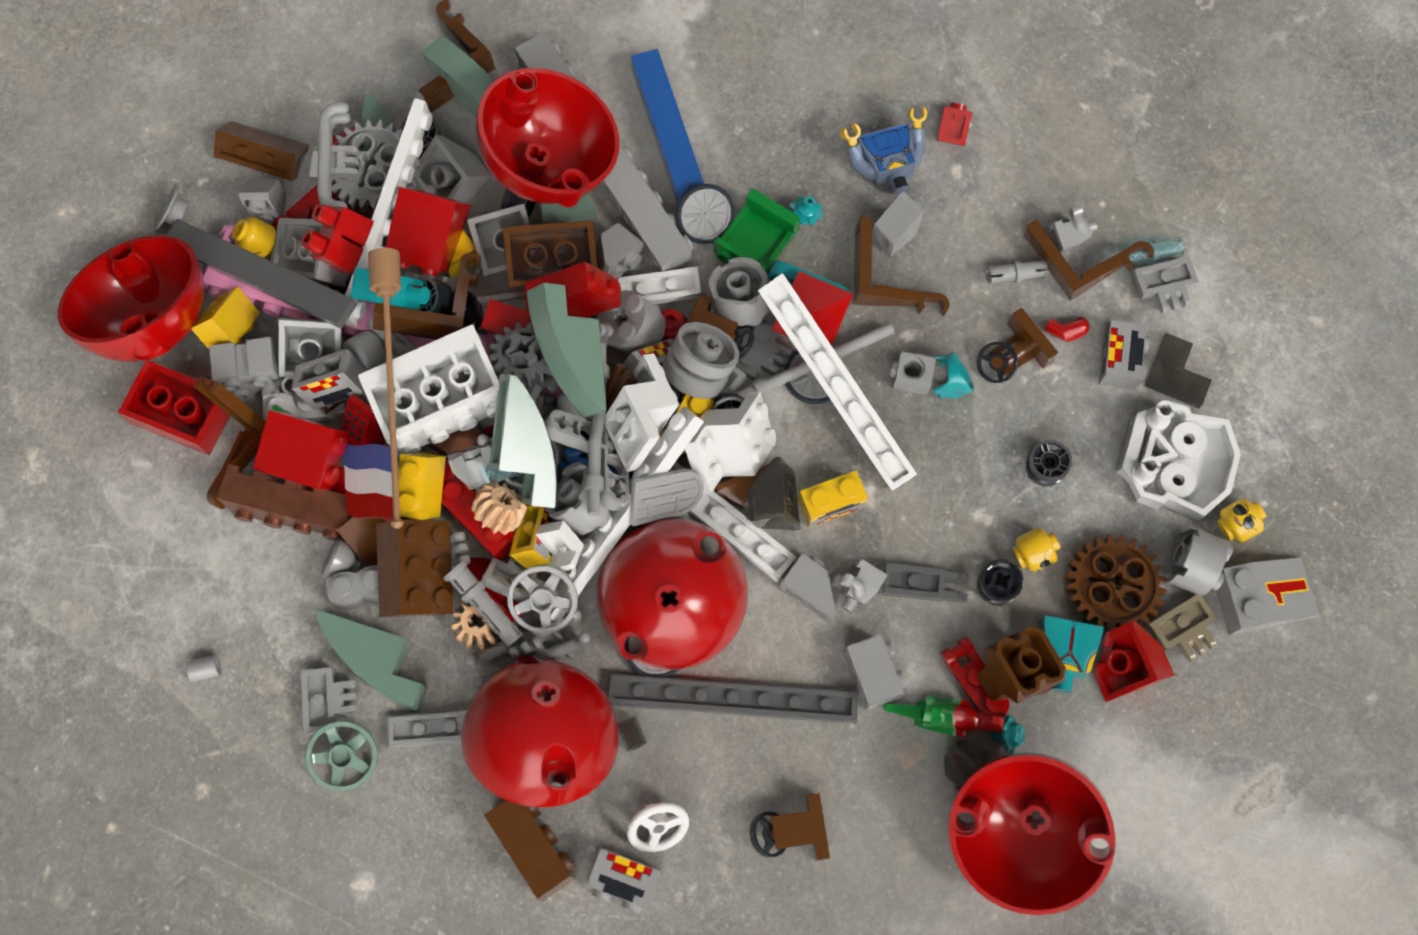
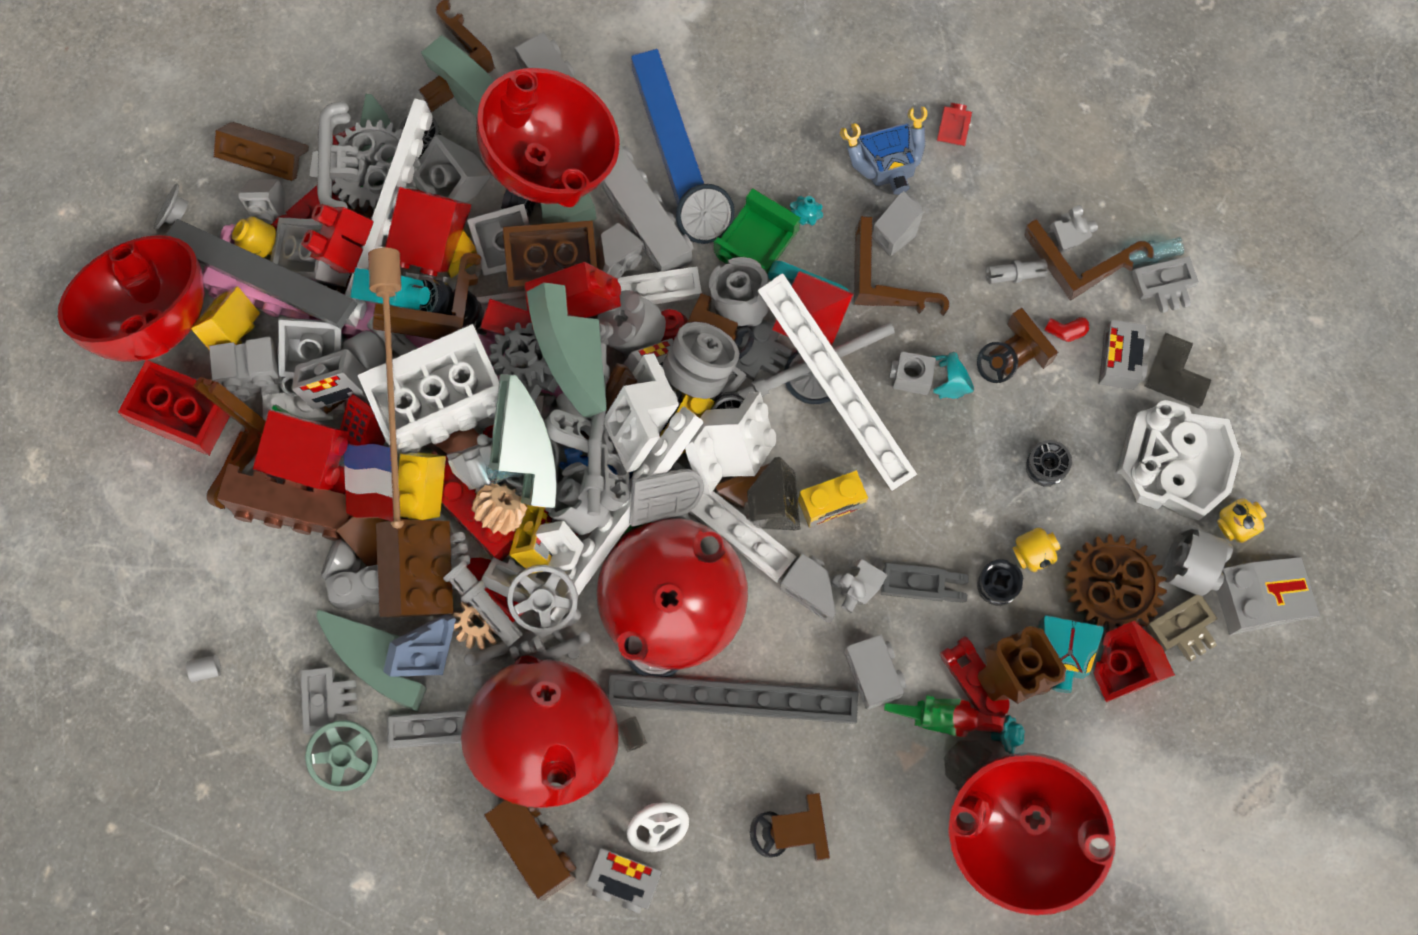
(421, 650): none -> sand blue wing

